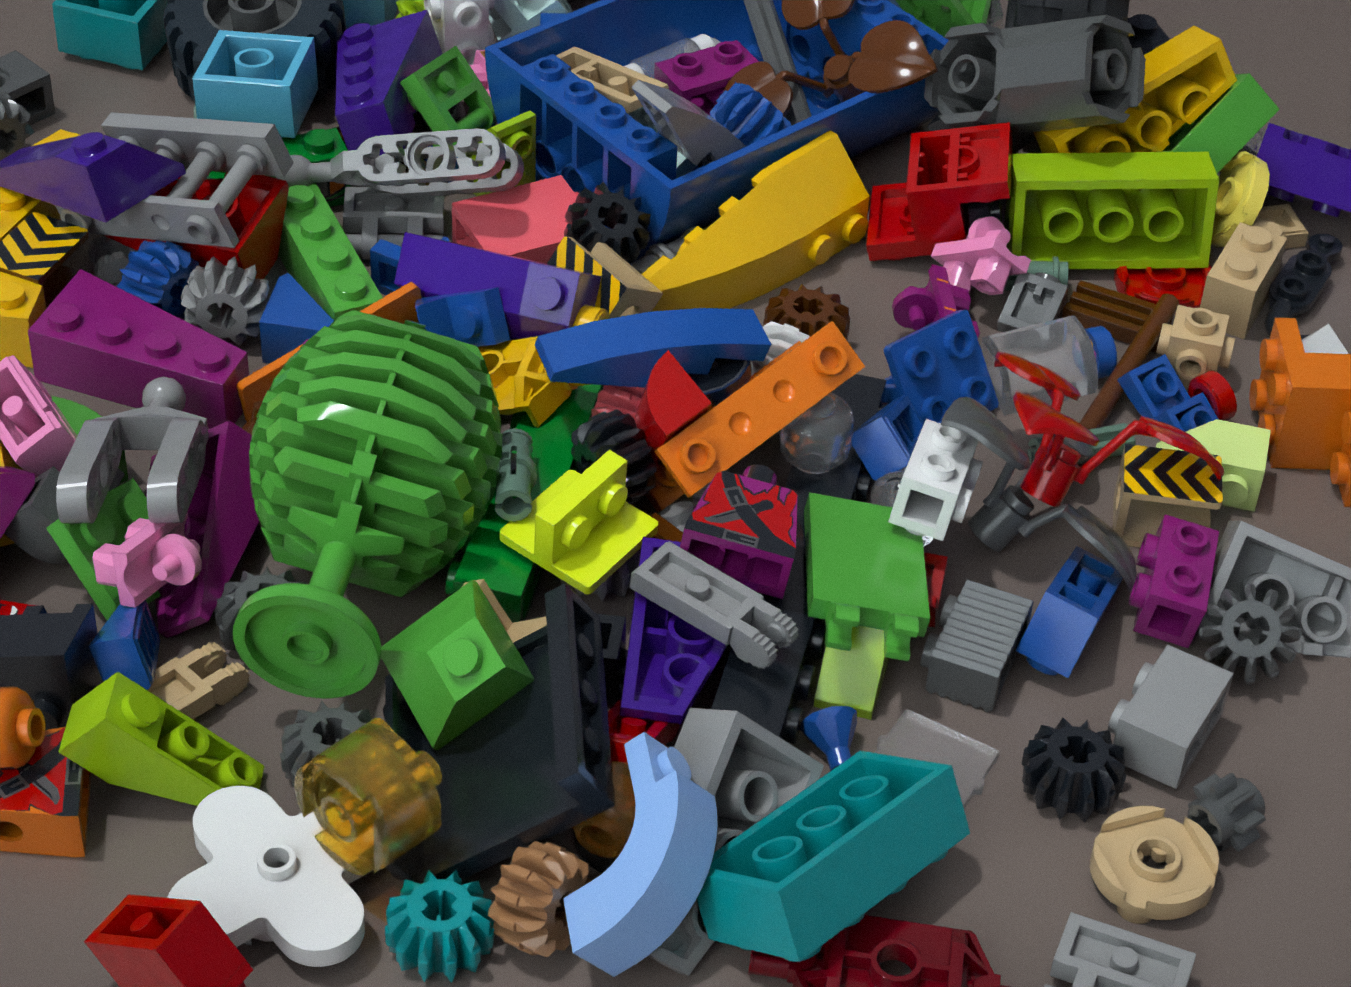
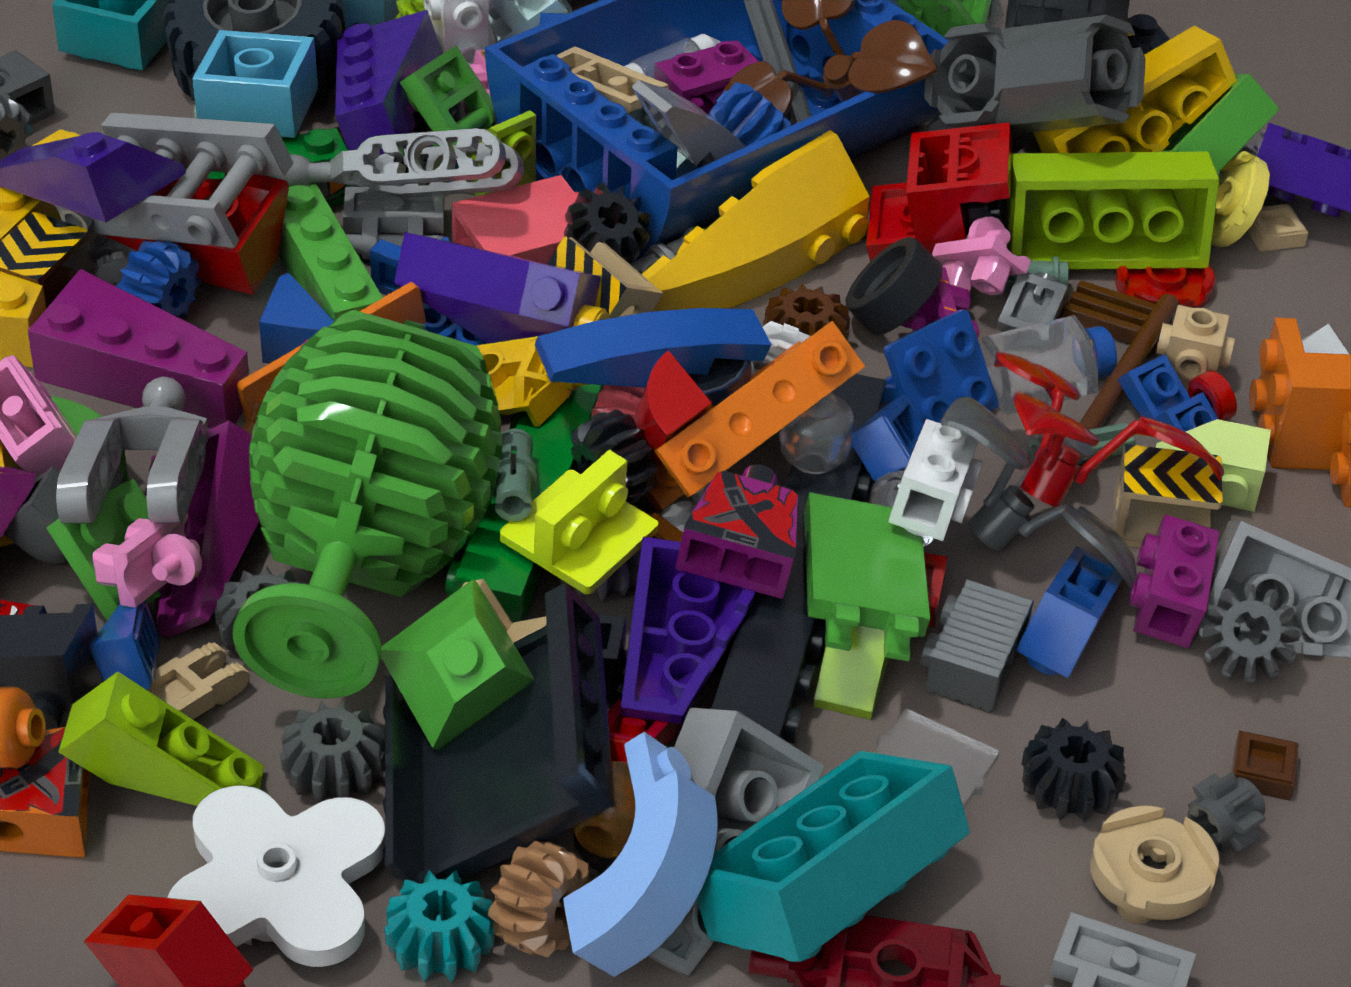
(225, 300): light grey gear -> none
(370, 797): clear yellow brick -> none
(466, 316): blue slope -> none
(714, 604): light grey hinge -> none
(831, 732): blue rock -> none
(894, 286): none -> black tyre
(1170, 714): light grey brick -> none
(1244, 274): tan brick -> none
(1266, 763): none -> reddish brown tile
(1302, 279): black piece -> none

